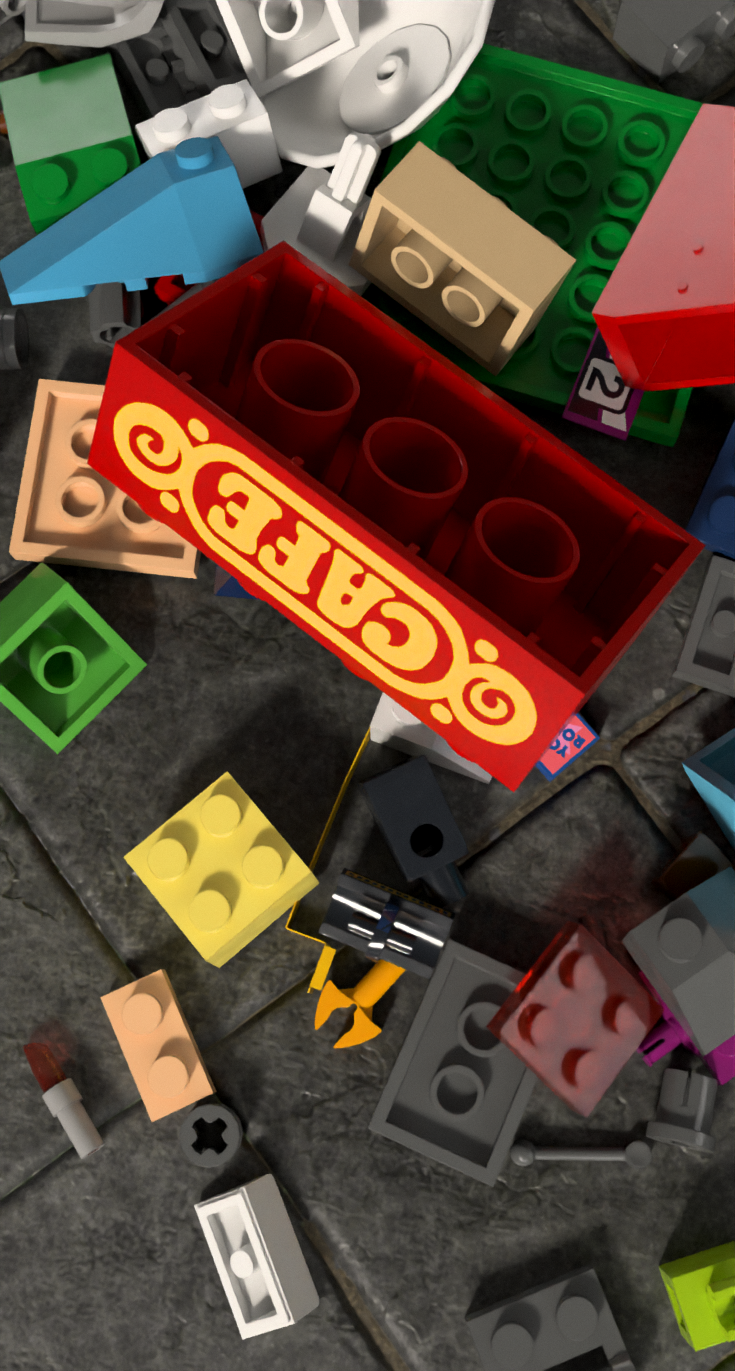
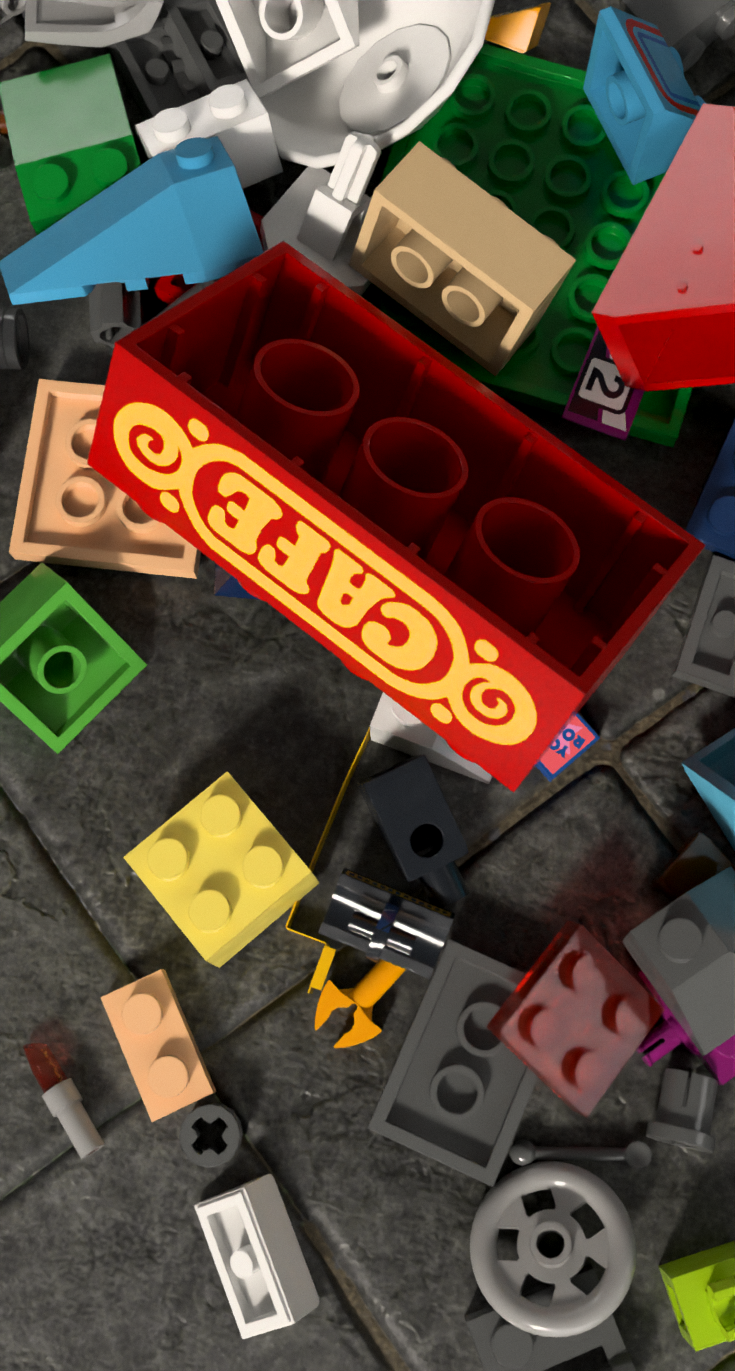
(503, 1280): none -> light grey plate
(518, 28): none -> light orange slope
(639, 93): none -> dark azure slope

